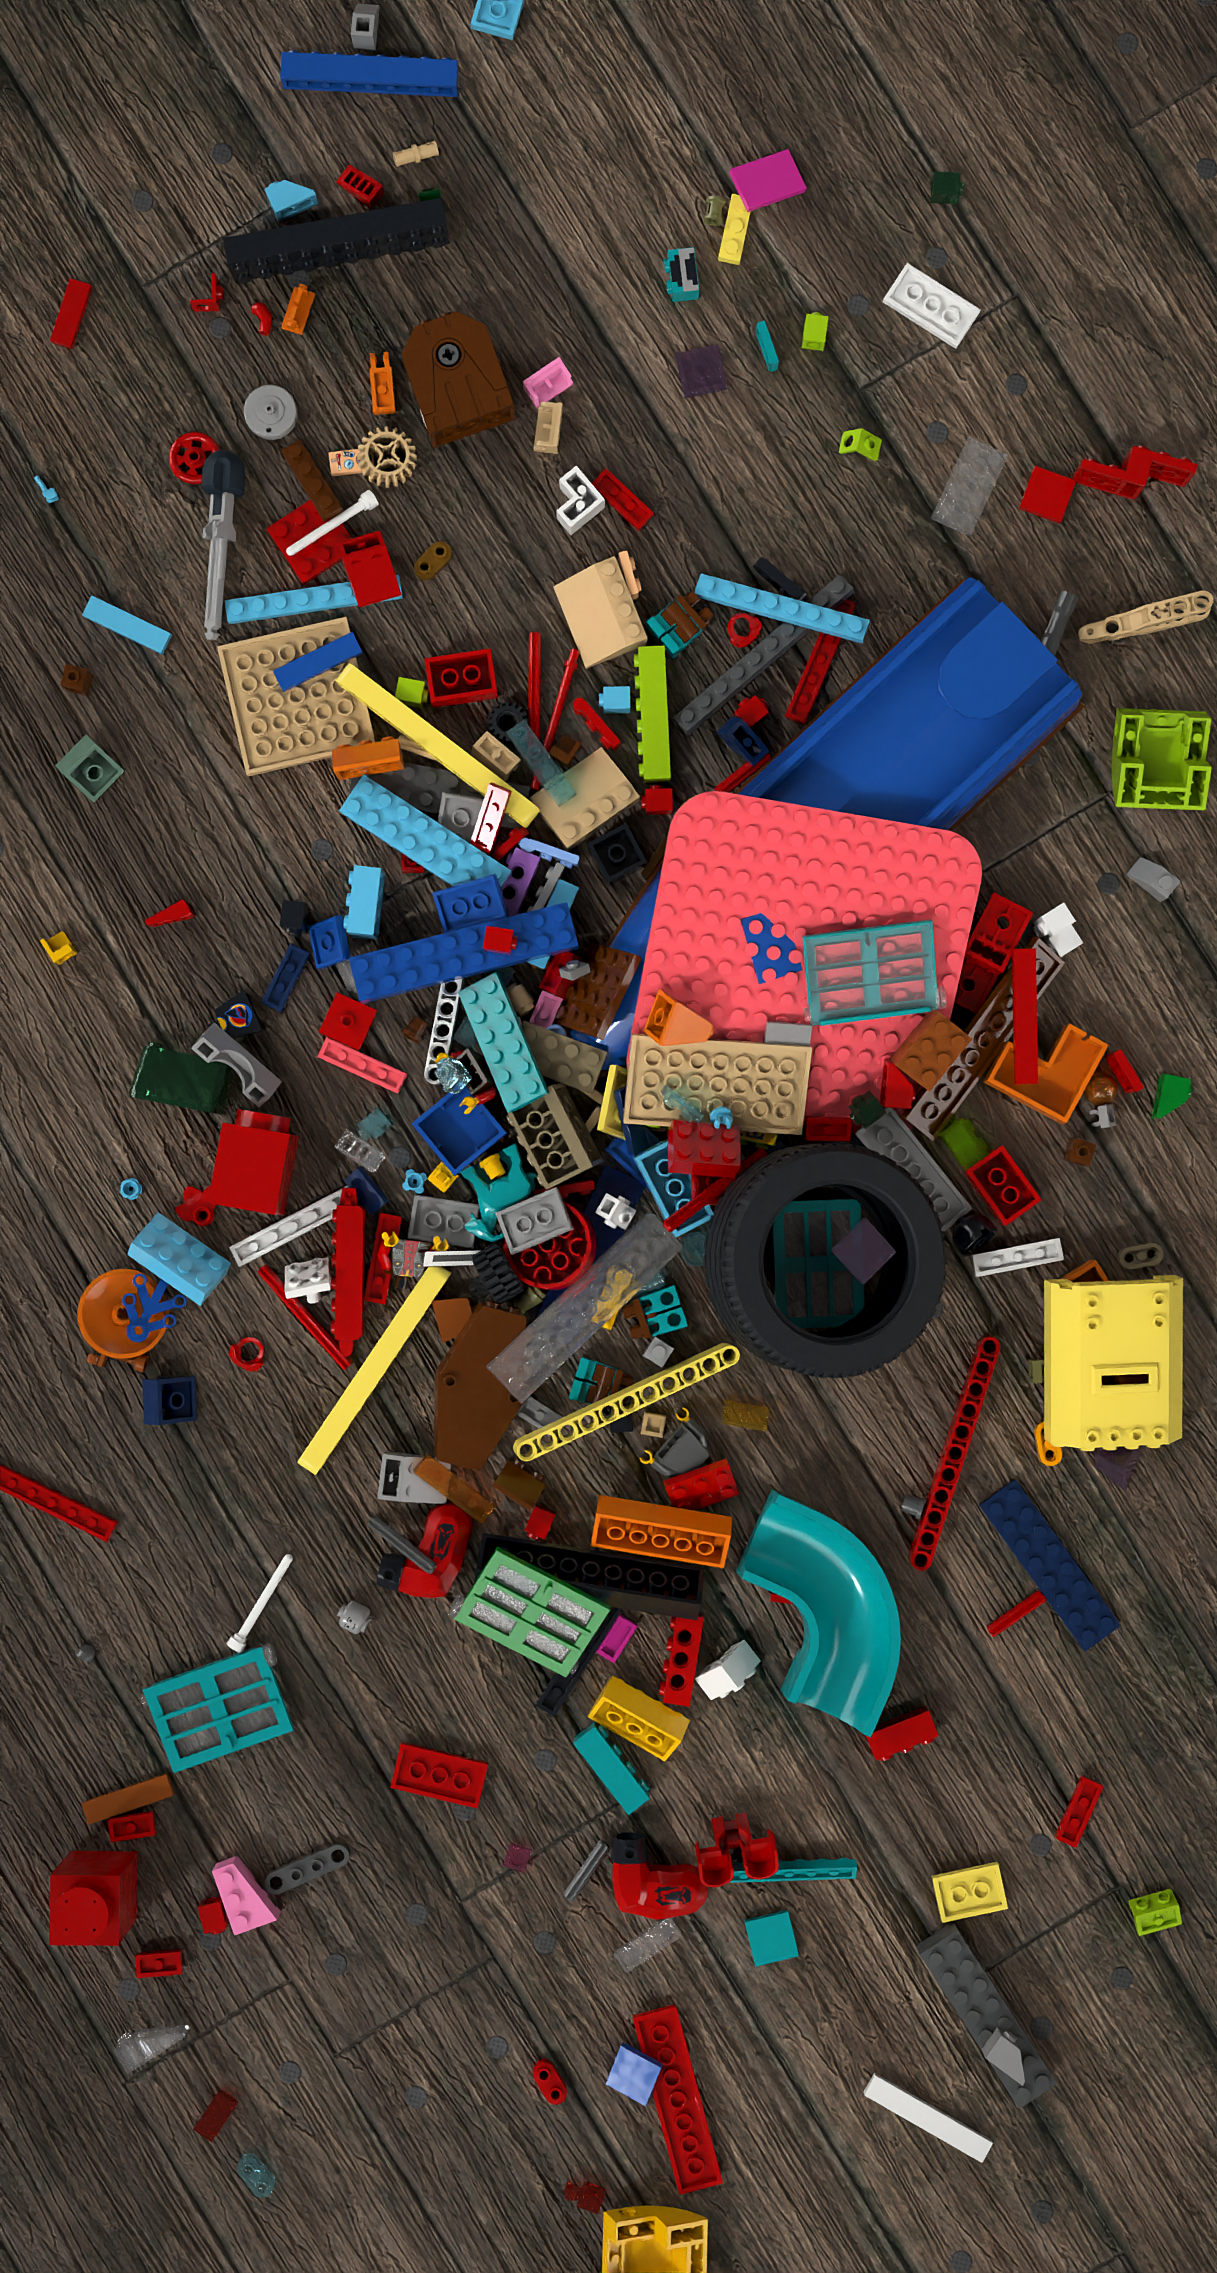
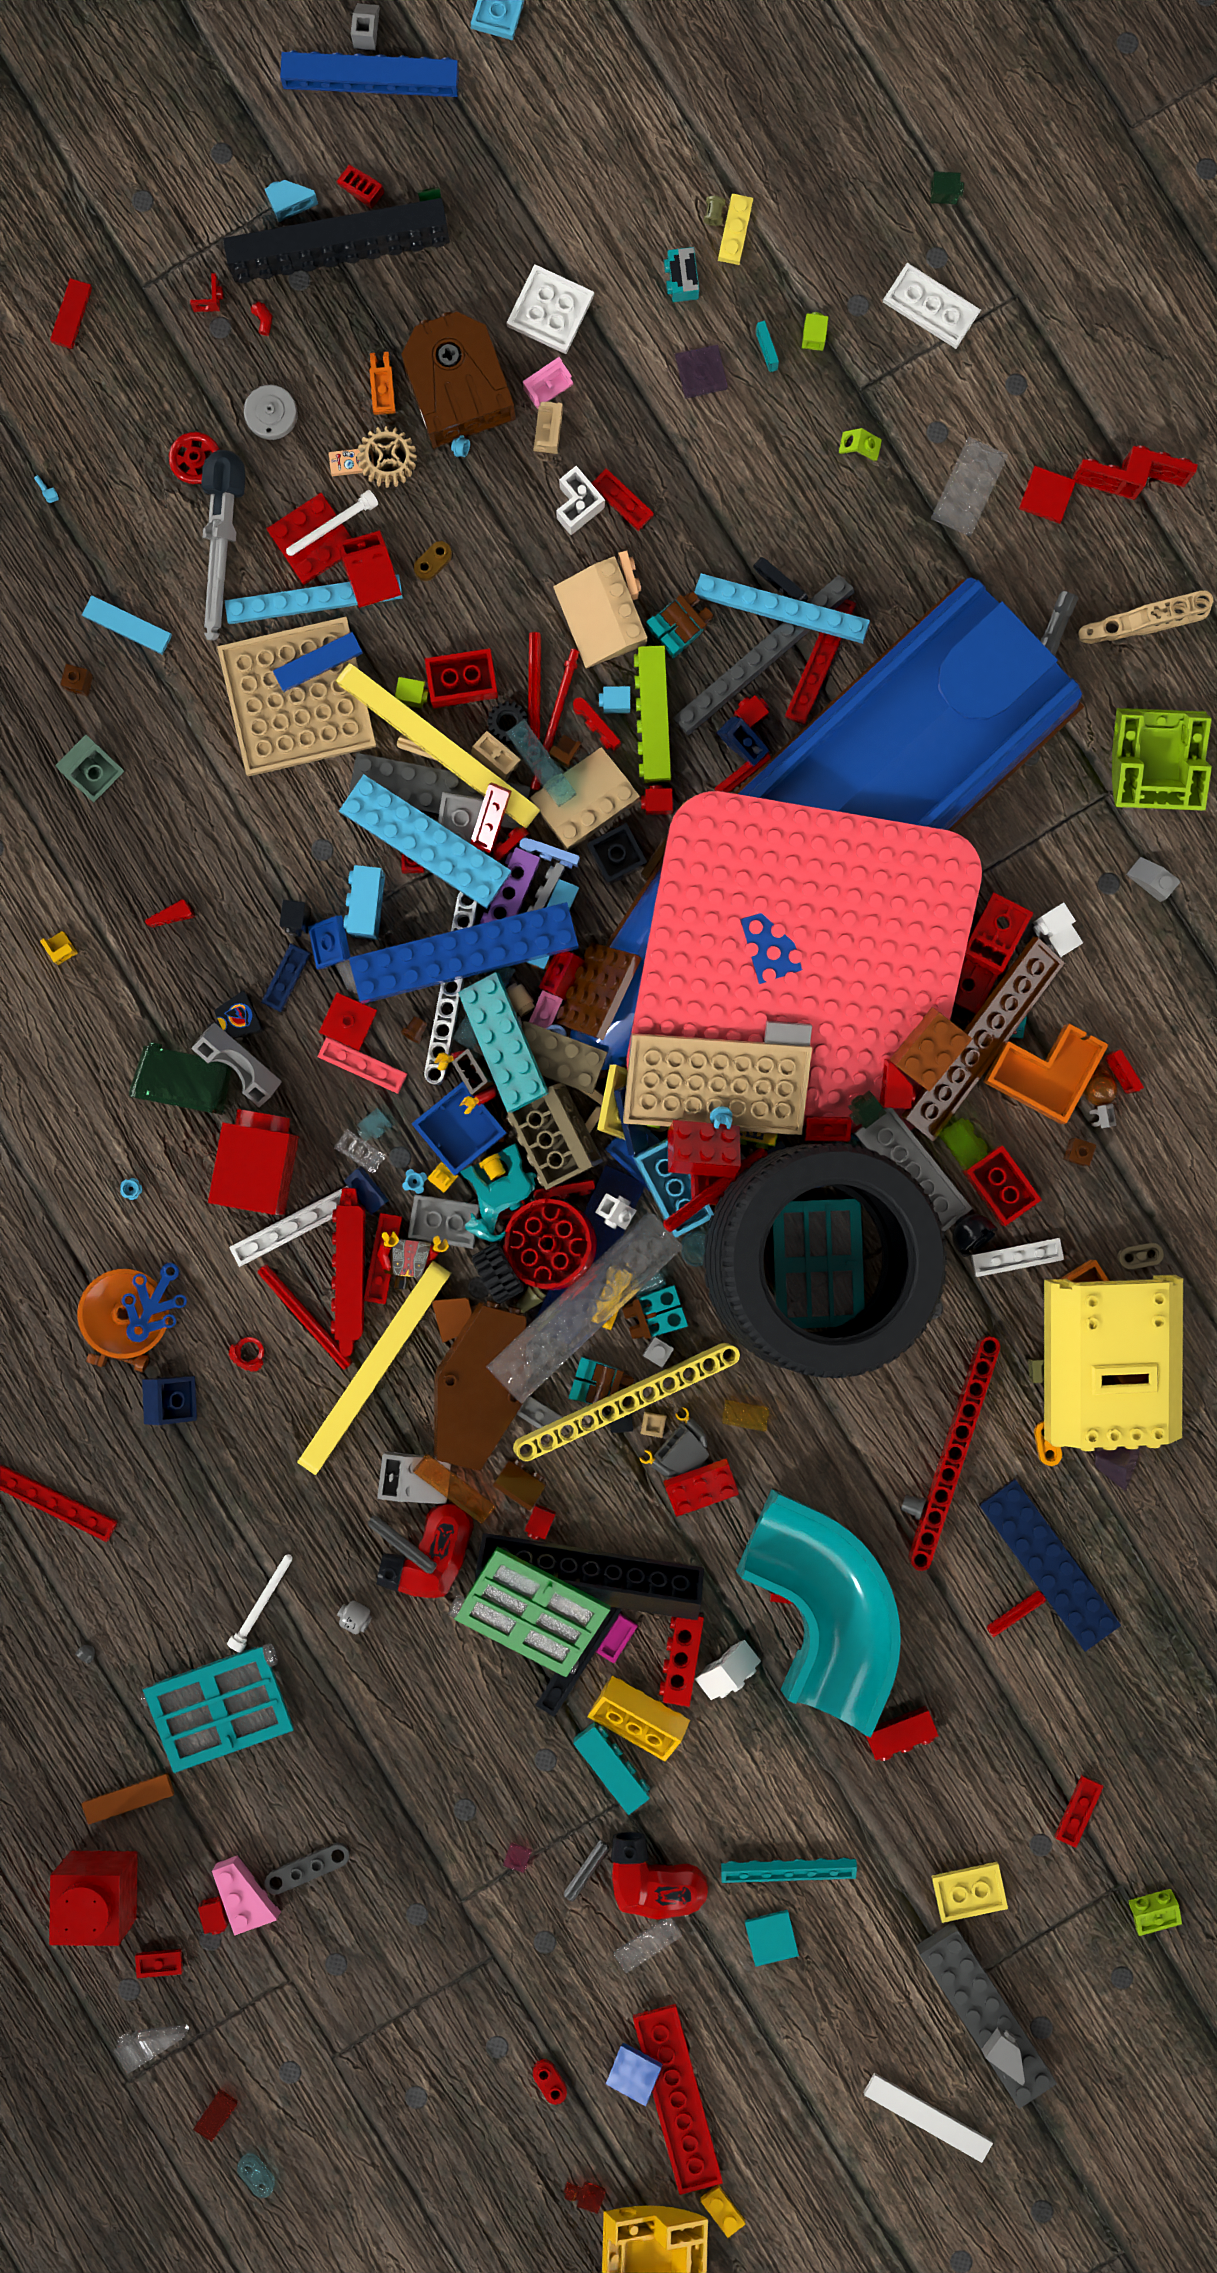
(132, 1826): red plate -> none
(178, 1258): medium azure brick -> none
(195, 1203): red plate -> none
(298, 309): orange hinge -> none
(308, 1279): white plate -> none
(311, 480): reddish brown plate -> none
(367, 758): orange slope -> none
(415, 153): tan pin -> none
(439, 1775): red plate -> none
(449, 1258): white sticker -> none
(452, 1075): clear light blue brick -> none
(460, 446): none -> medium azure plate
(470, 903): blue tile -> none
(499, 940): red brick -> none
(534, 1221): light grey tile -> none
(550, 309): none -> white plate
(574, 970): light grey plate -> none
(661, 1531): orange brick -> none
(674, 1099): clear light blue plate -> none
(675, 1023): orange slope -> none
(723, 2211): none -> yellow plate
(755, 627): red piece -> none
(758, 1855): red piece -> none
(767, 180): dark pink tile -> none
(863, 1251): clear purple tile -> none
(871, 973): clear door -> none
(1025, 1016): red tile -> none
(1170, 1094): green slope -> none

